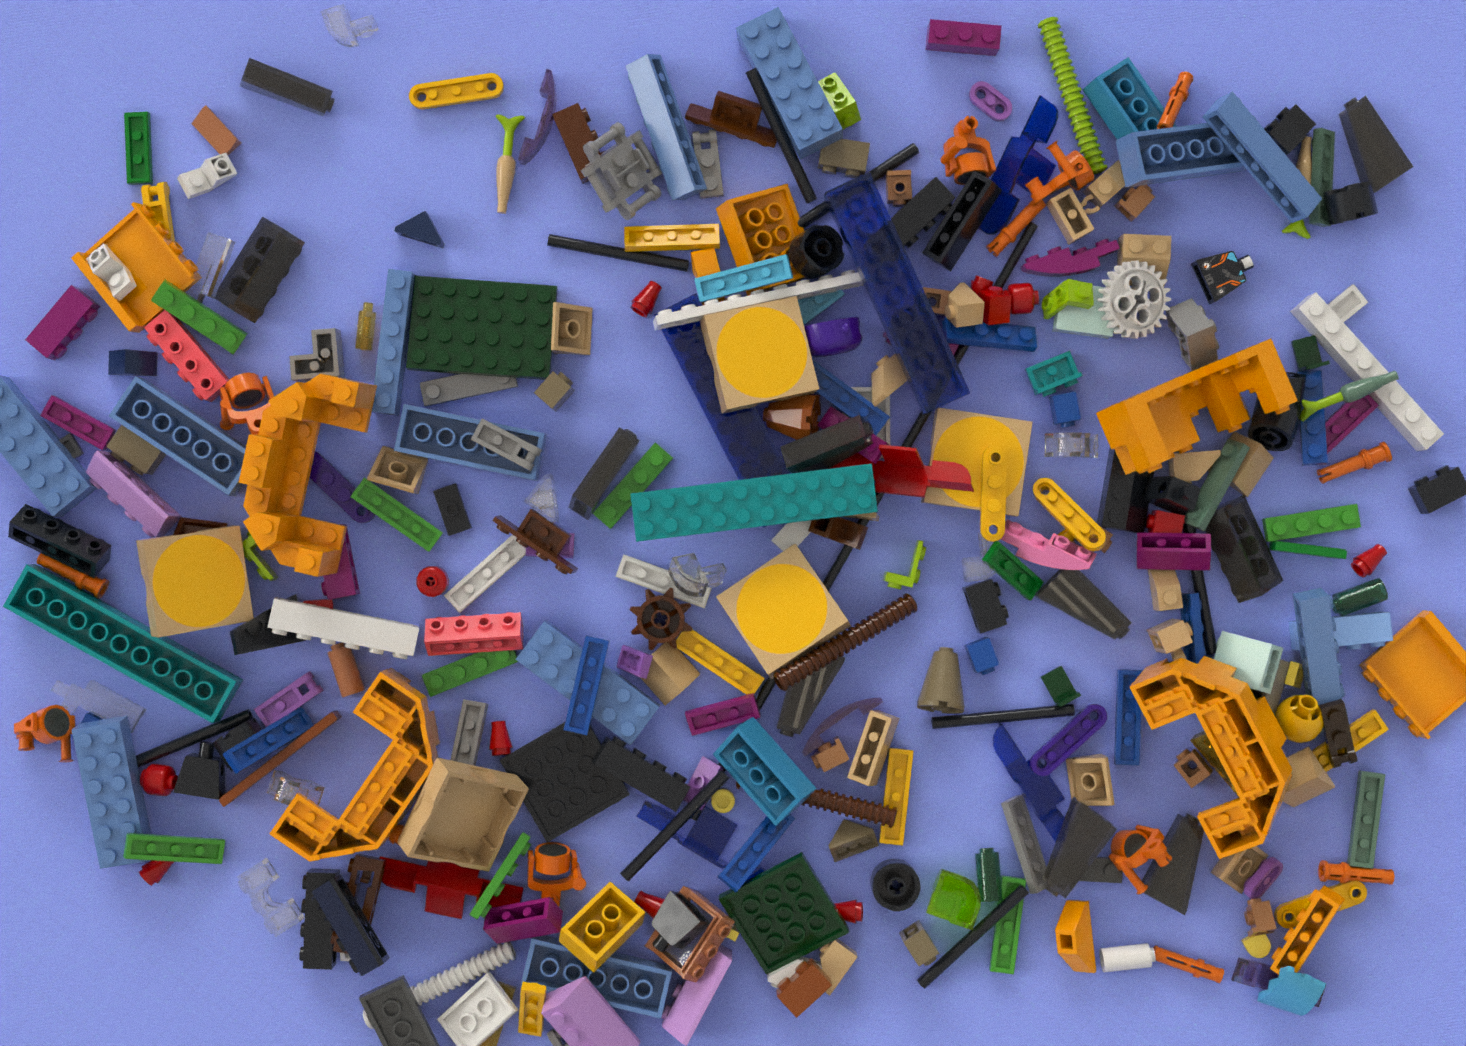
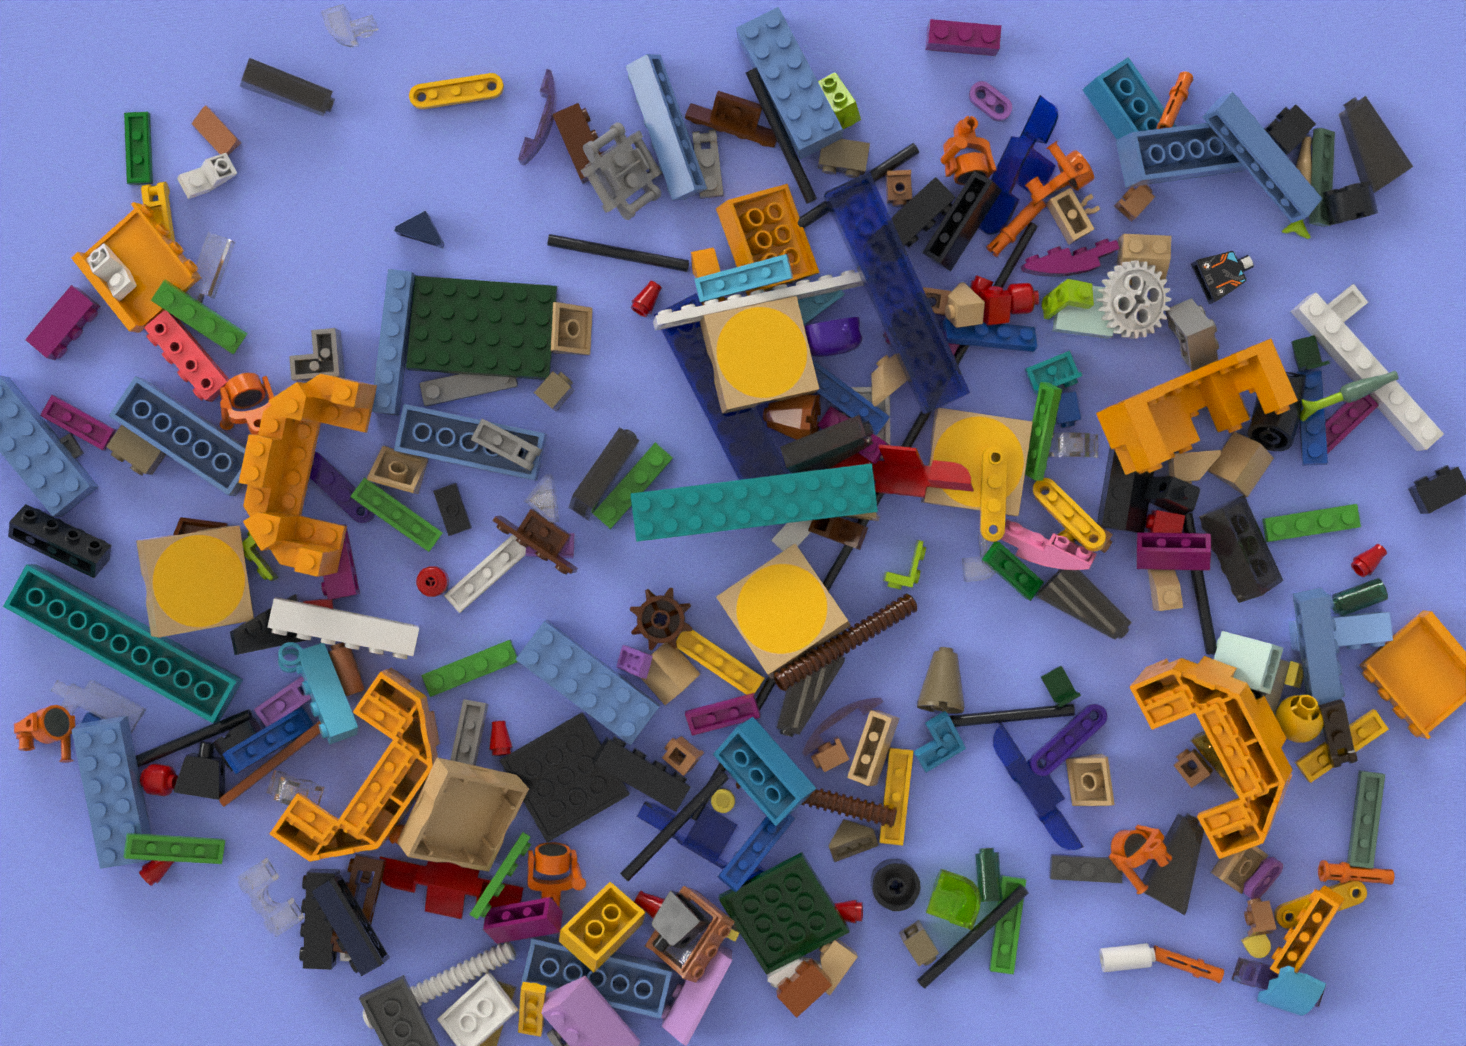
(82, 581): orange pin -> none
(131, 493): lavender slope -> none
(132, 363): dark blue slope -> none
(259, 270): clear smoke slope -> none
(324, 689): none -> medium azure hinge
(365, 328): clear yellow cylinder -> none
(473, 634): coral brick -> none
(506, 164): tan piece -> none
(586, 685): blue plate -> none
(655, 579): white tile -> none
(671, 237): yellow plate -> none
(677, 760): none -> medium nougat brick
(692, 578): clear brick -> none
(702, 775): medium lavender plate -> none
(816, 251): black brick -> none
(945, 743): none -> dark azure plate
(982, 656): blue brick -> none
(985, 605): black brick -> none
(1025, 842): light grey plate -> none
(1042, 430): none -> bright green plate
(1071, 93): lime piece -> none
(1075, 936): light orange slope -> none
(1076, 847): clear smoke slope -> none
(1106, 185): tan slope -> none
(1127, 720): blue plate -> none
(1170, 637): tan brick -> none
(1191, 614): blue plate -> none
(1217, 484): sand green plate -> none
(1305, 549): green tile -> none
(1307, 778): tan slope -> none
(1364, 459): orange pin -> none

